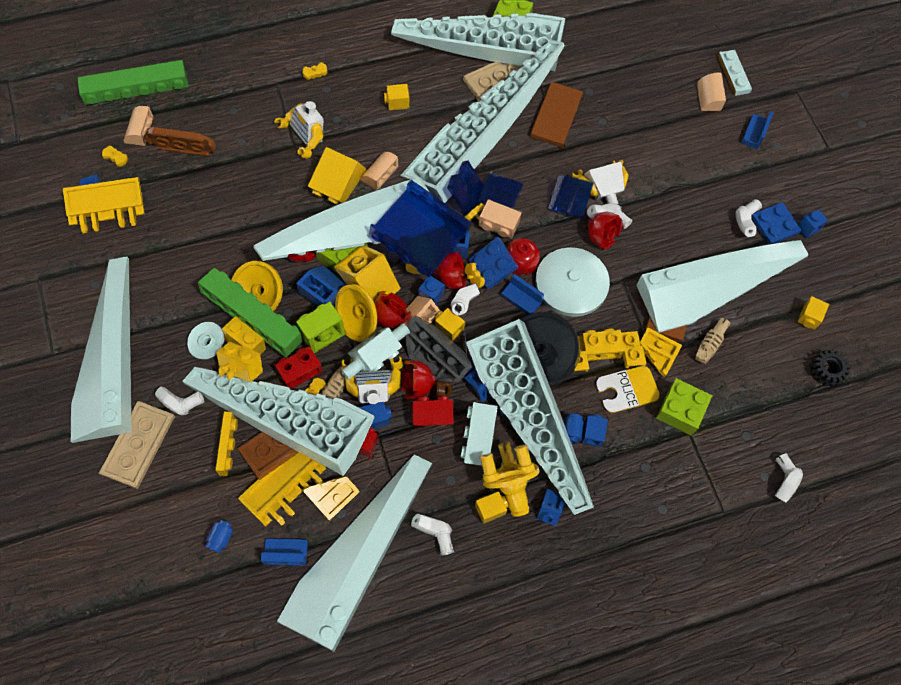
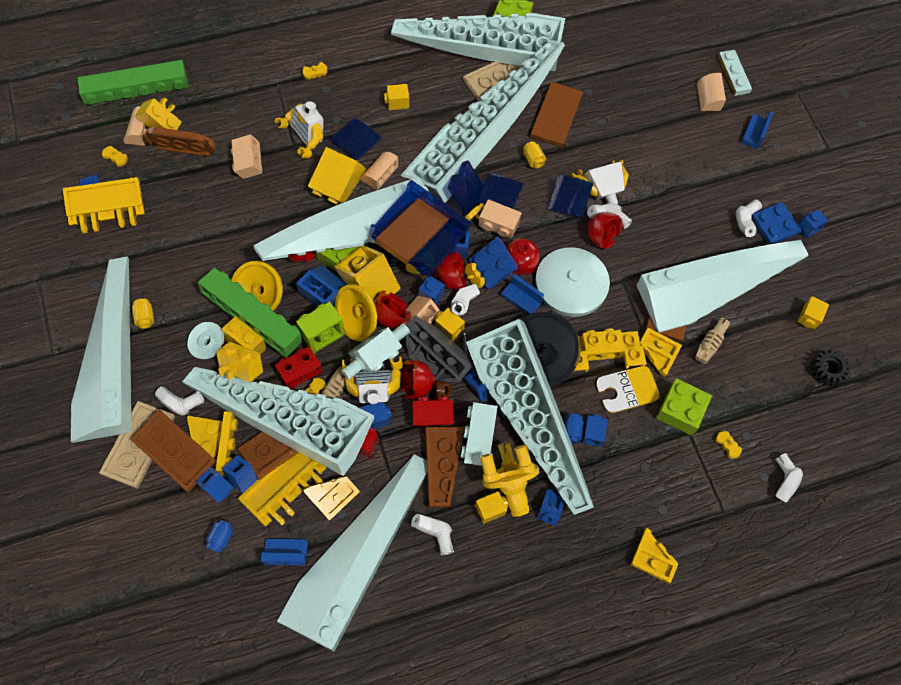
(142, 313): none -> yellow brick
(156, 115): none -> yellow brick
(173, 450): none -> dark orange tile
(206, 433): none -> yellow wing
(214, 484): none -> blue brick
(240, 474): none -> blue brick
(246, 156): none -> light nougat brick
(355, 139): none -> clear blue slope
(412, 230): none -> dark orange tile
(442, 458): none -> dark orange wing
(534, 155): none -> yellow brick
(653, 558): none -> yellow wing
(728, 444): none -> yellow piece

